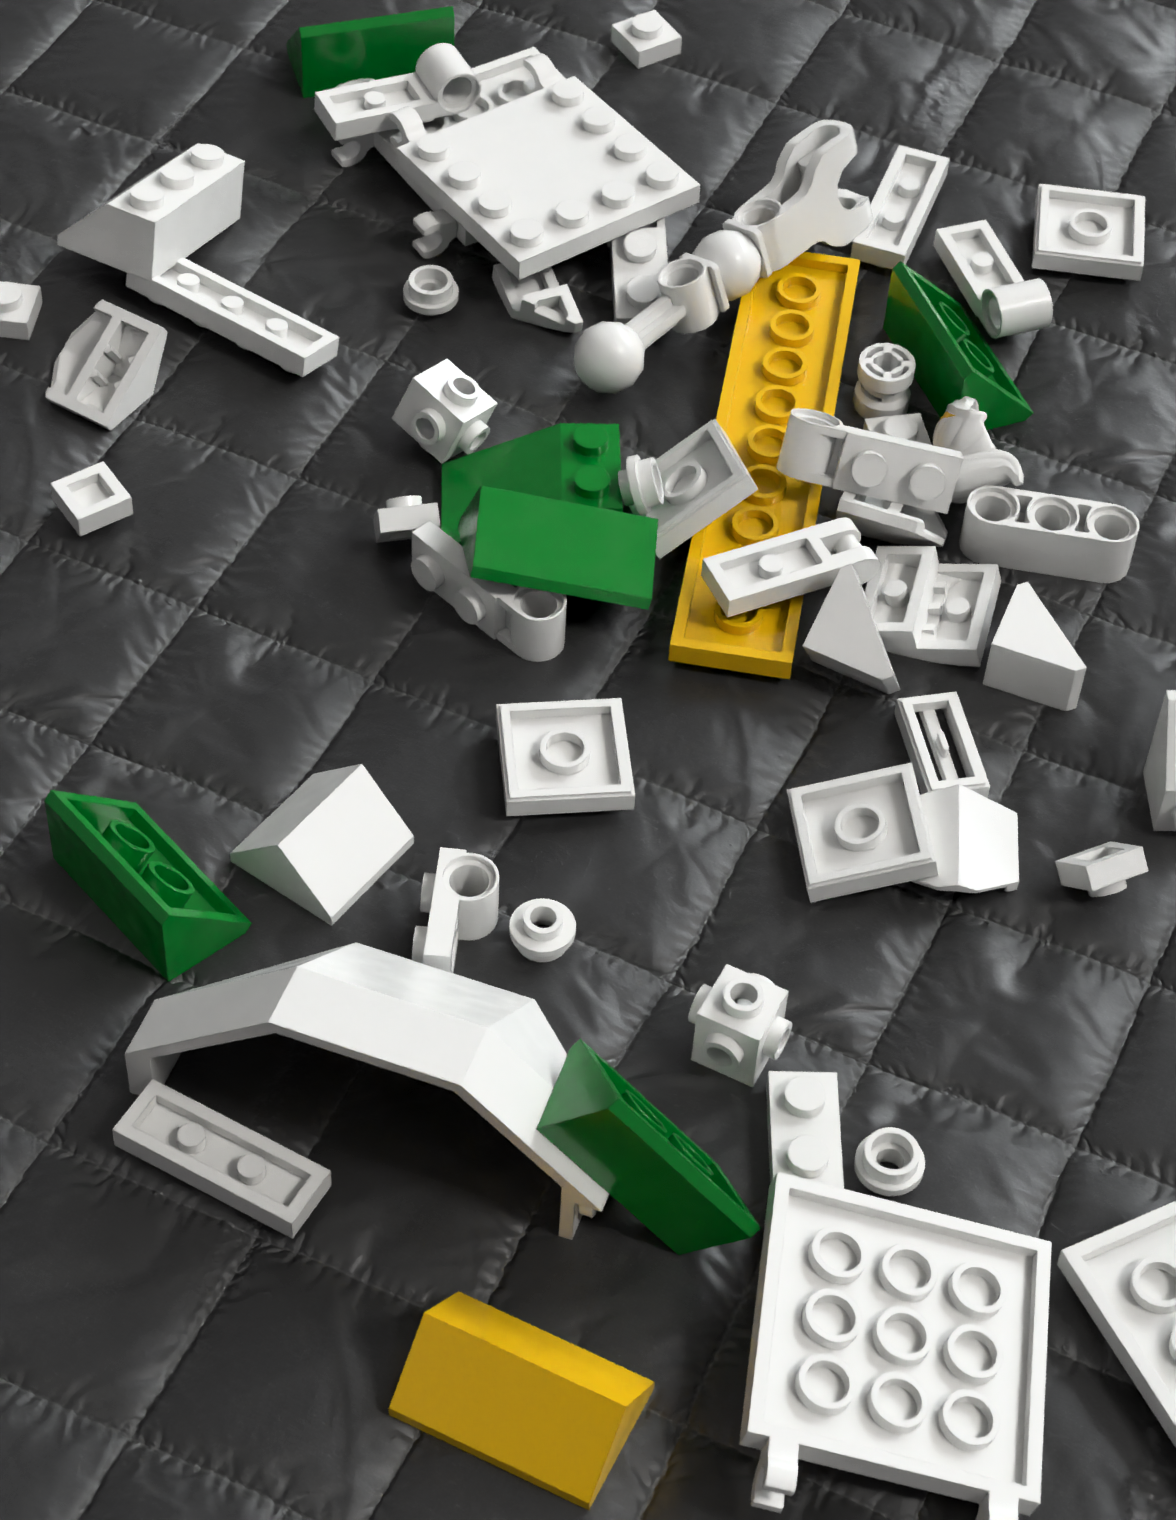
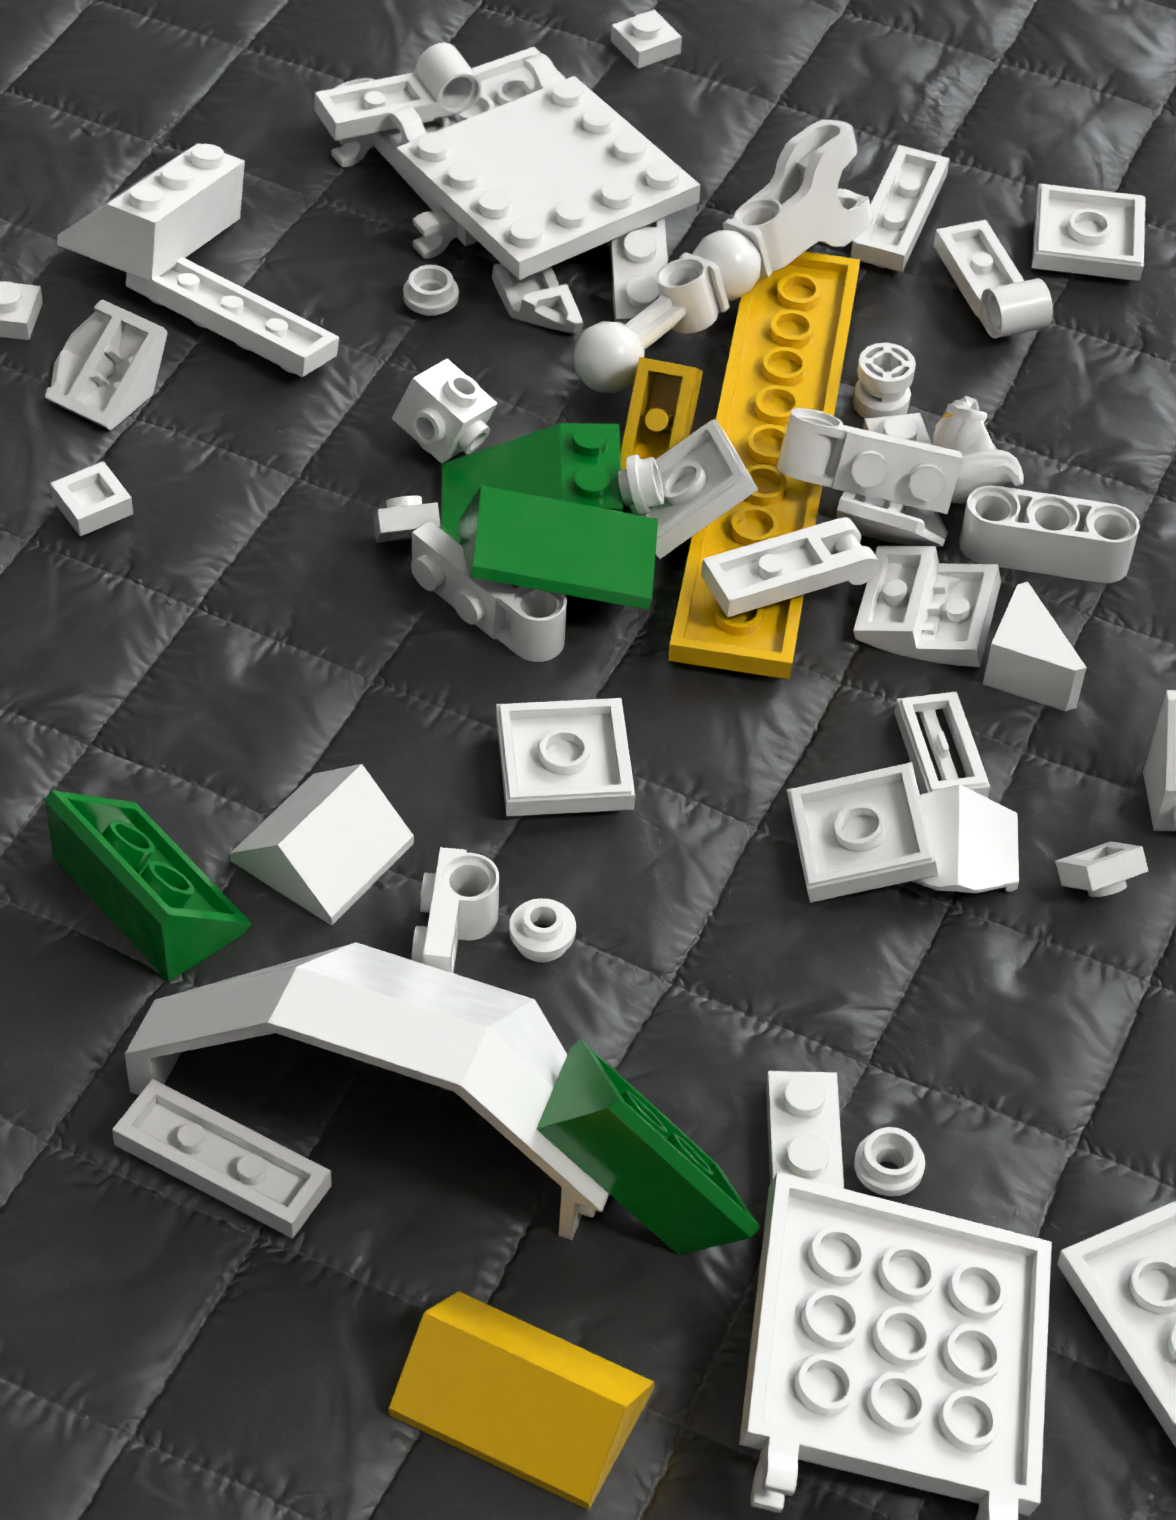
(366, 47): green slope -> none
(660, 408): none -> yellow slope
(739, 1024): white brick -> none
(848, 637): white slope -> none
(949, 350): green slope -> none

